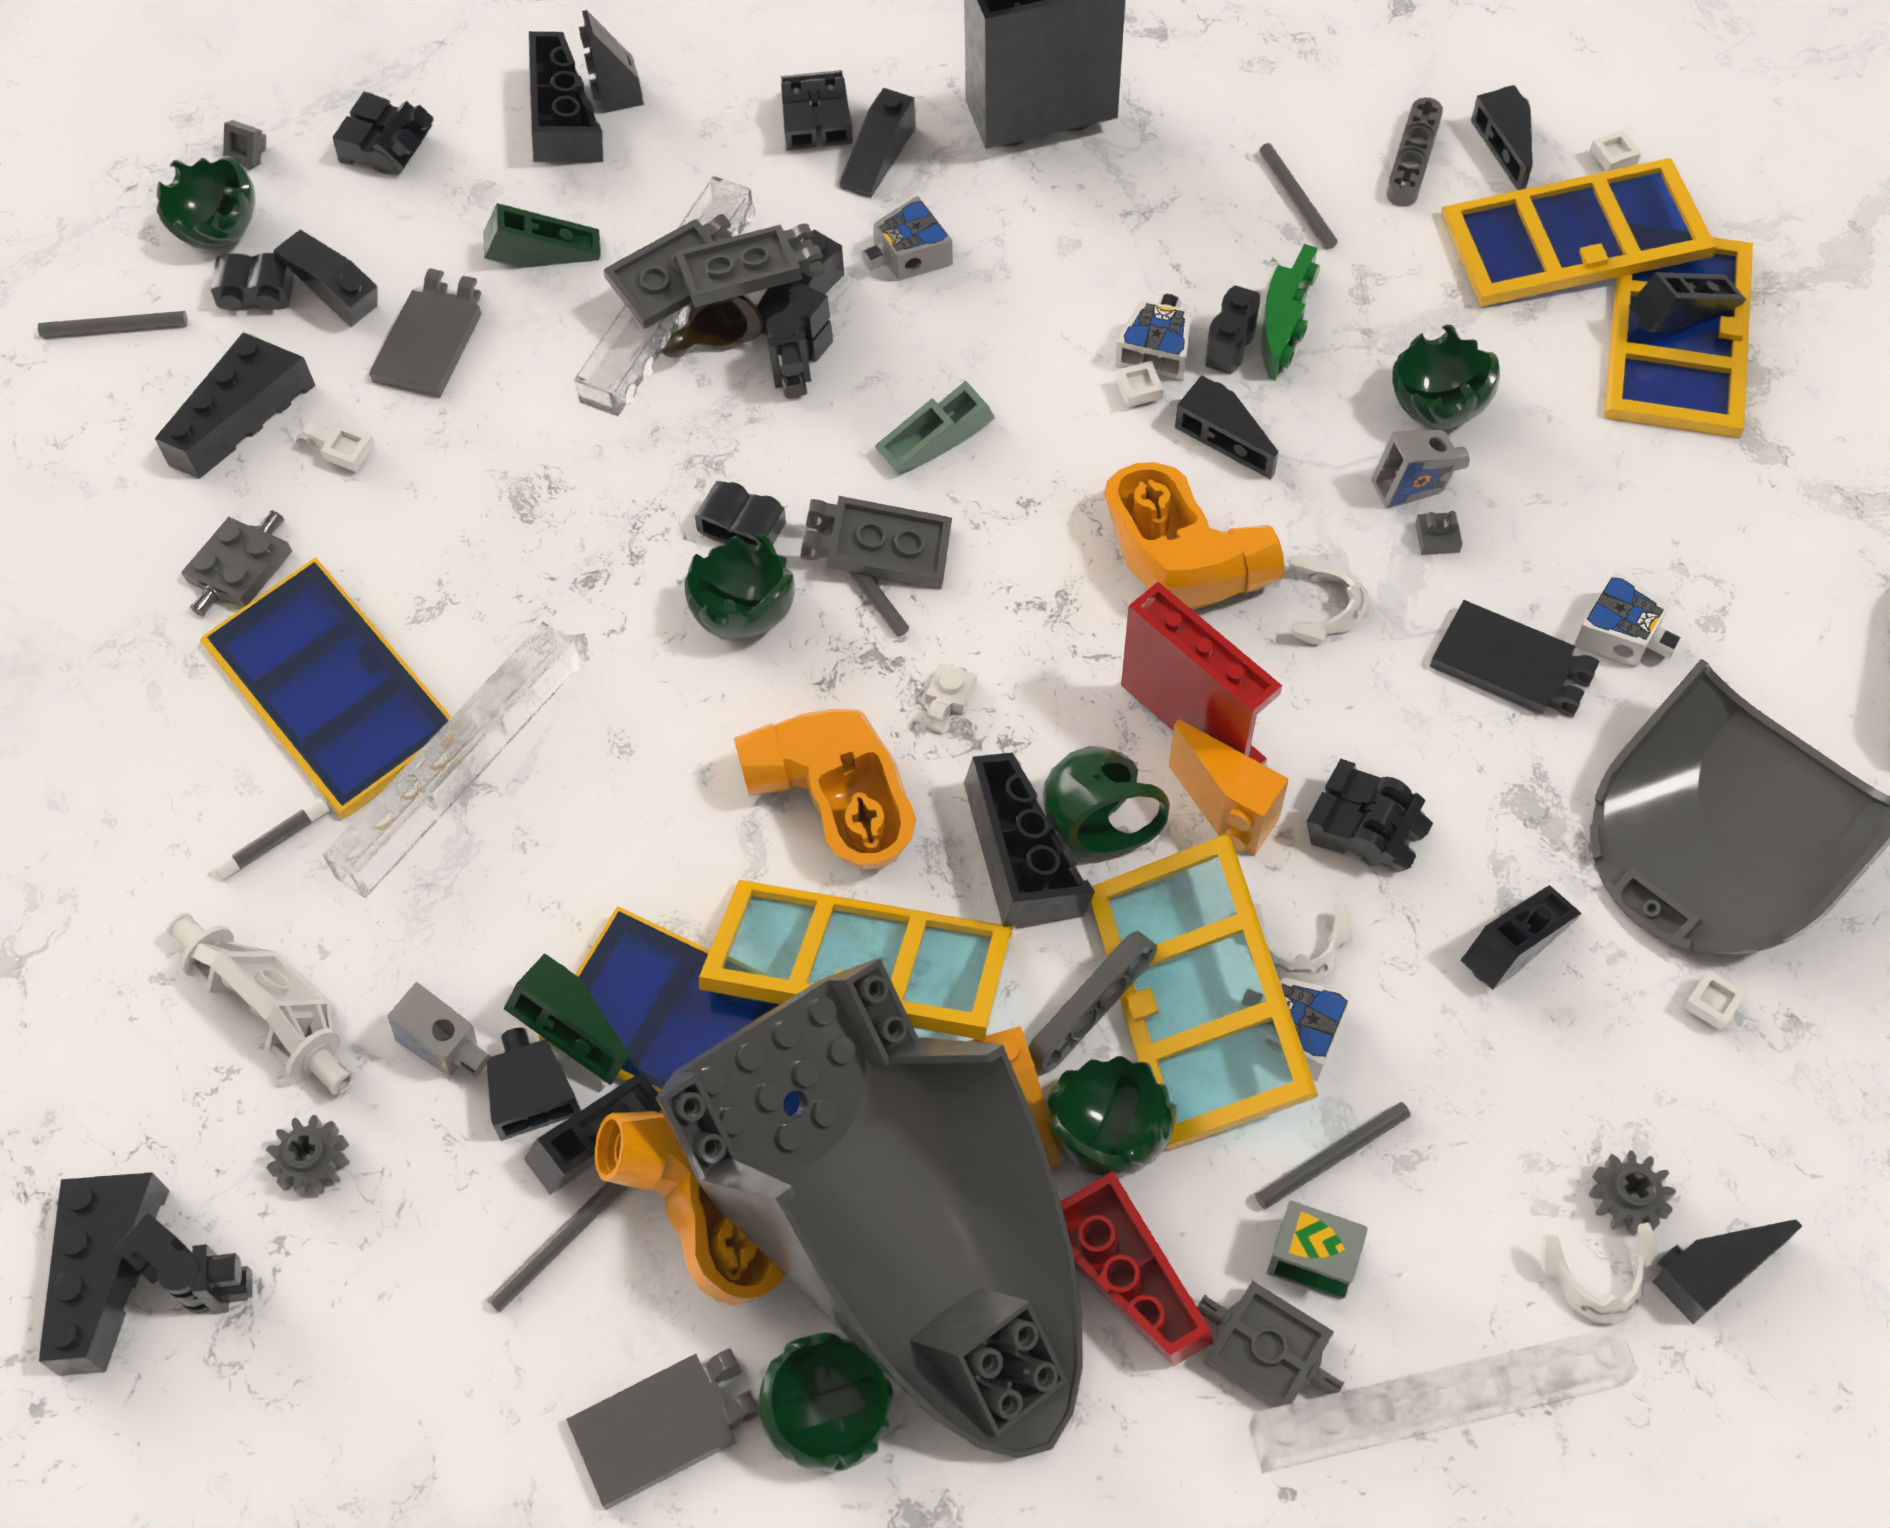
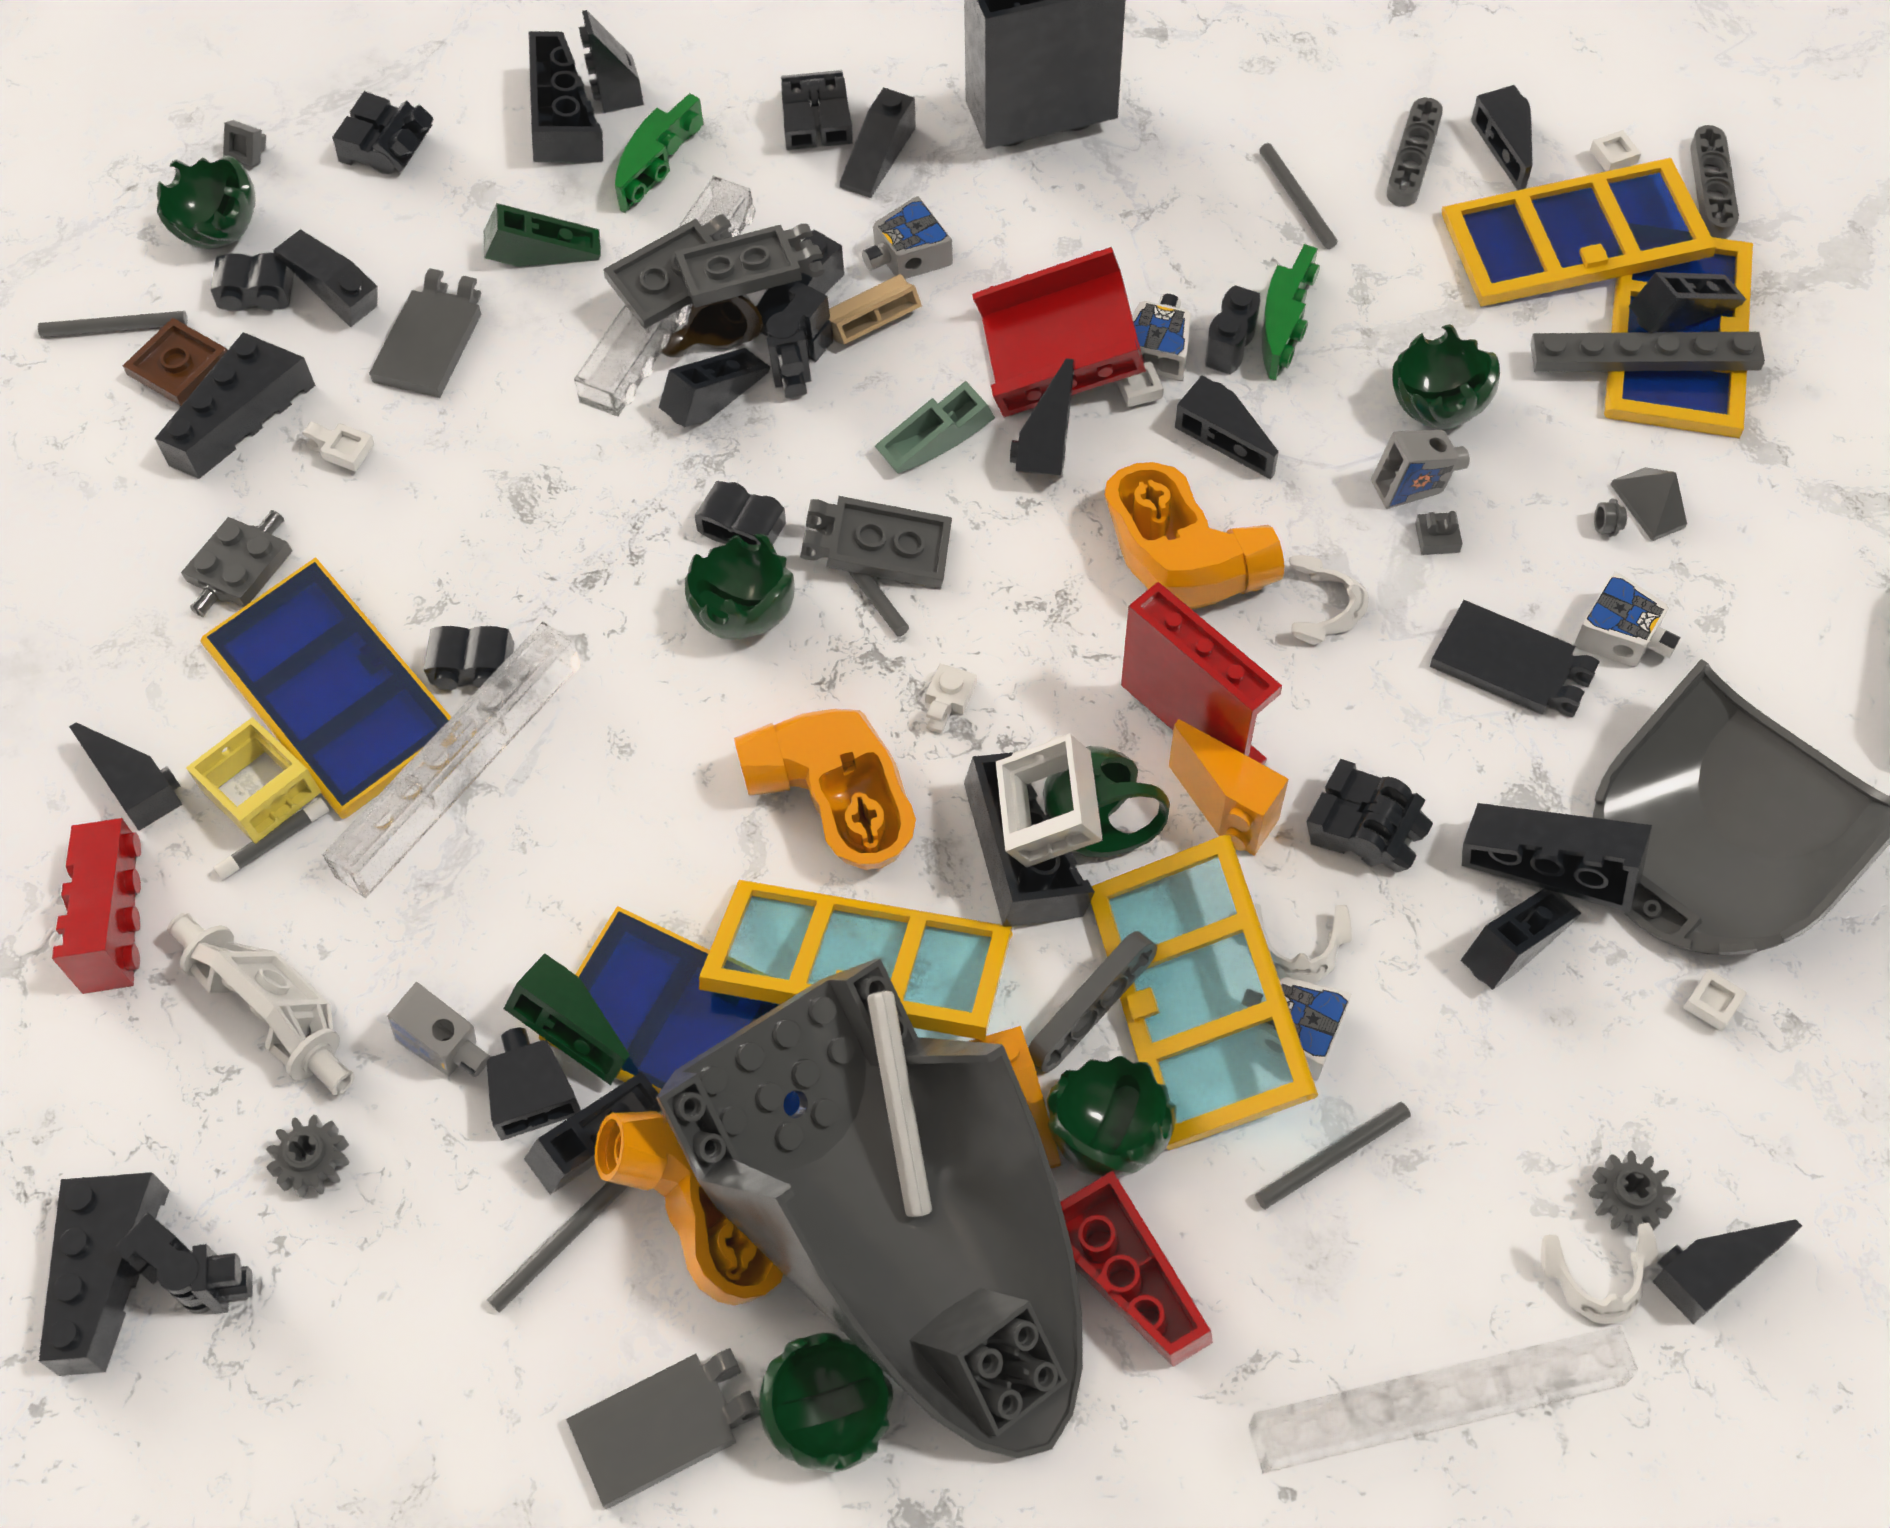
(100, 907): none -> red wedge
(132, 776): none -> black slope
(174, 361): none -> reddish brown plate
(272, 802): none -> light yellow window
(465, 655): none -> black brick
(648, 150): none -> green slope
(709, 385): none -> black slope
(873, 309): none -> tan piece
(899, 1104): none -> white axle
(1044, 434): none -> black slope
(1055, 315): none -> red panel
(1060, 834): none -> white window
(1268, 1347): dark grey plate -> none
(1317, 1250): piece -> none
(1559, 852): none -> black wedge
(1610, 517): none -> dark grey plate
(1647, 351): none -> dark grey plate
(1653, 500): none -> dark grey slope
(1711, 181): none -> dark grey beam

